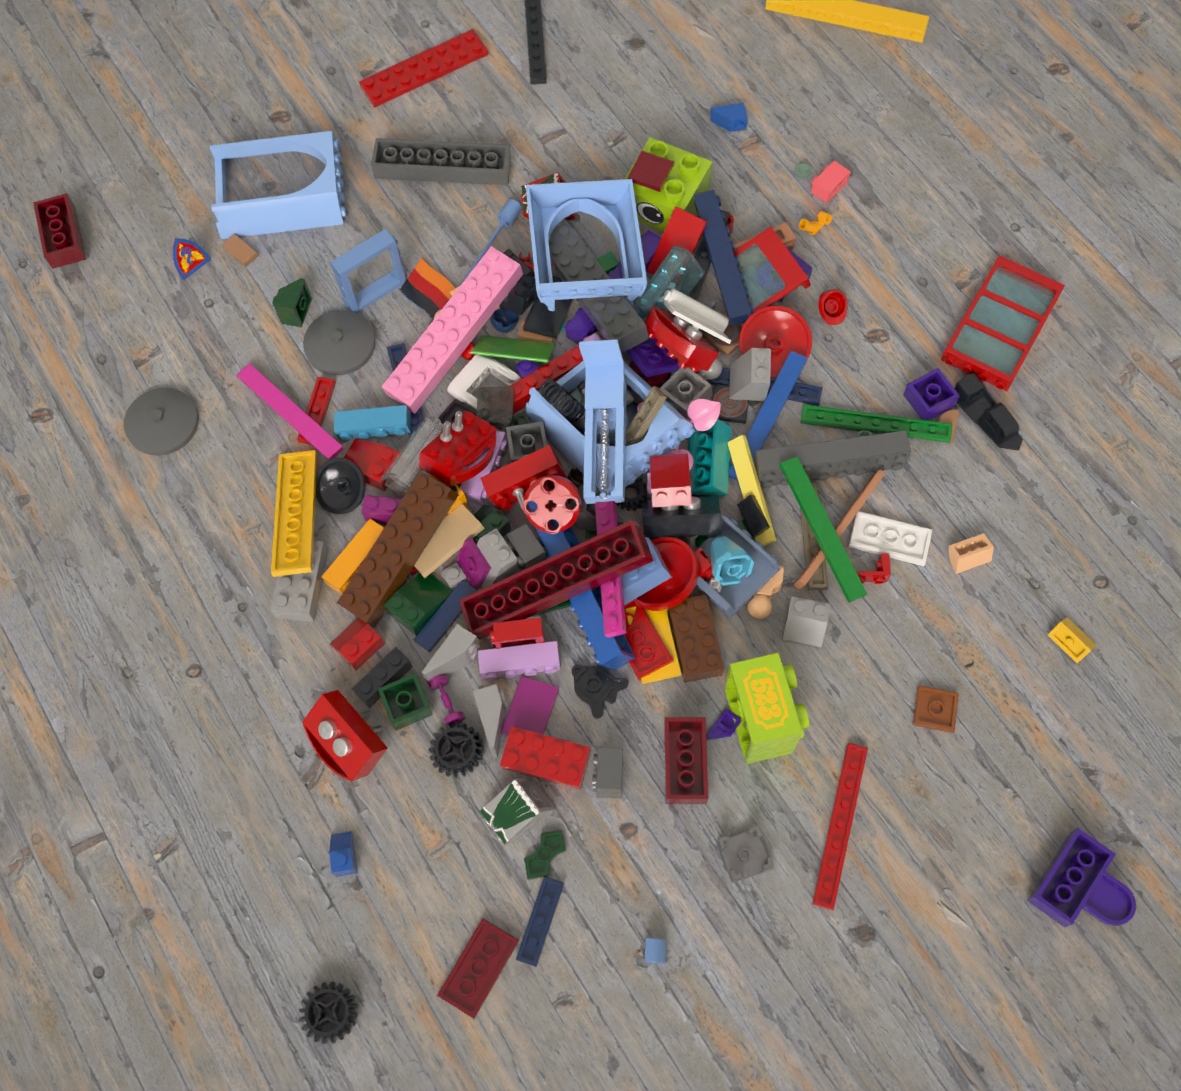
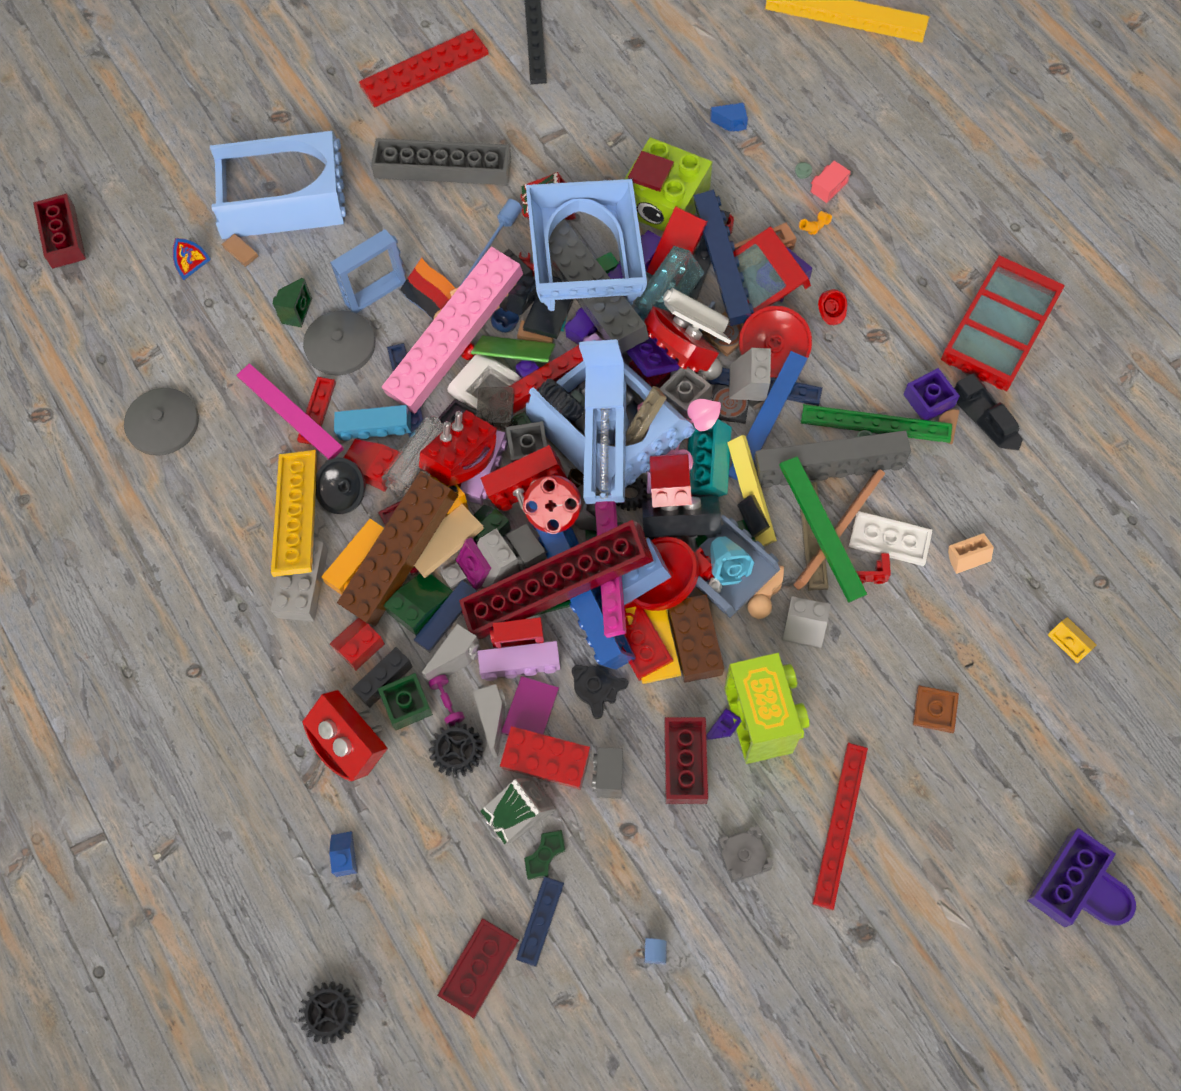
(379, 508): magenta brick -> none

